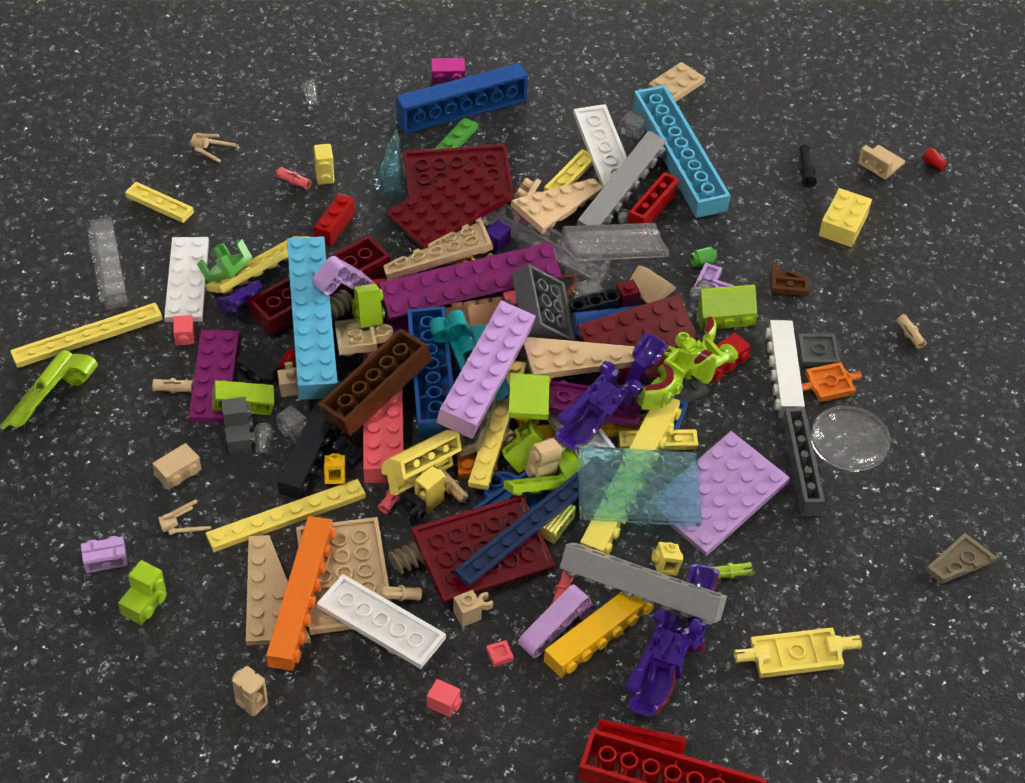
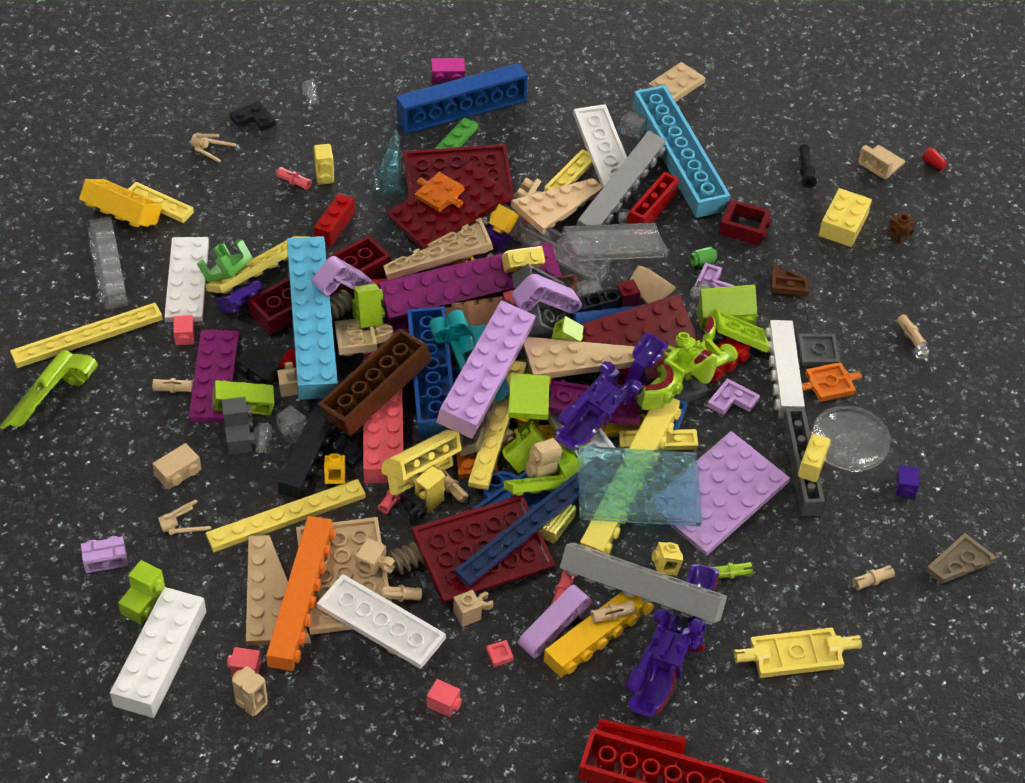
(120, 202): none -> yellow brick
(158, 652): none -> white brick
(244, 657): none -> coral brick
(253, 113): none -> black plate
(372, 557): none -> tan brick
(439, 192): none -> orange plate
(503, 219): none -> yellow brick
(516, 259): none -> light yellow brick
(538, 288): none -> lavender beam
(567, 330): none -> lime brick
(599, 614): none -> tan pin
(730, 394): none -> lavender plate
(741, 330): none -> lime tile
(743, 232): none -> dark red window
(814, 457): none -> light yellow brick
(873, 577): none -> tan pin
(901, 227): none -> reddish brown brick
(907, 481): none -> dark purple brick
(921, 351): none -> clear hinge

